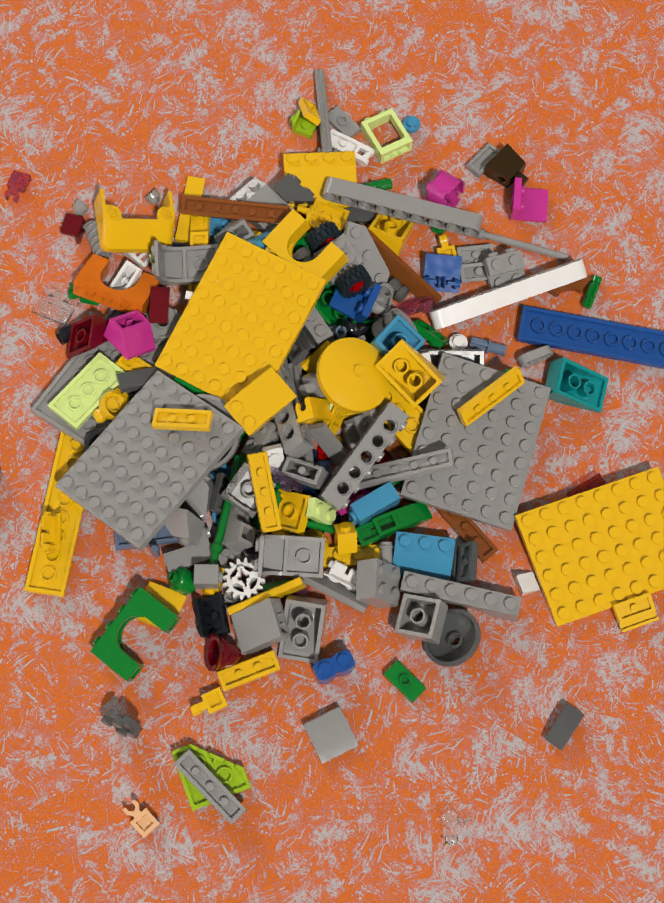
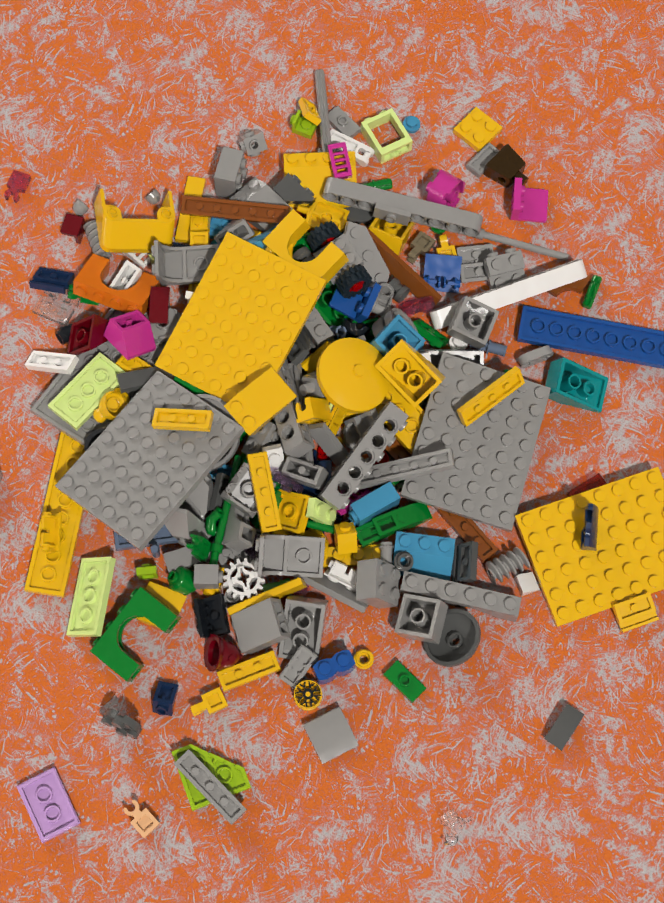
(48, 805): none -> lavender tile
(51, 362): none -> white plate
(52, 280): none -> dark blue plate
(91, 597): none -> yellowish green plate
(147, 571): none -> lime plate
(165, 698): none -> dark blue bracket
(200, 547): none -> green plate
(211, 527): none -> green arm
(230, 172): none -> light grey brick
(252, 142): none -> light grey brick
(298, 666): none -> light grey plate
(308, 695): none -> yellow wheel
(341, 175): none -> dark pink slope
(366, 653): none -> yellow plate
(391, 214): none -> light grey plate
(409, 561): none -> dark grey plate
(420, 245): none -> dark tan plate
(472, 322): none -> light grey brick
(477, 129): none -> yellow plate
(506, 564): none -> light grey piece
(589, 532): none -> slope

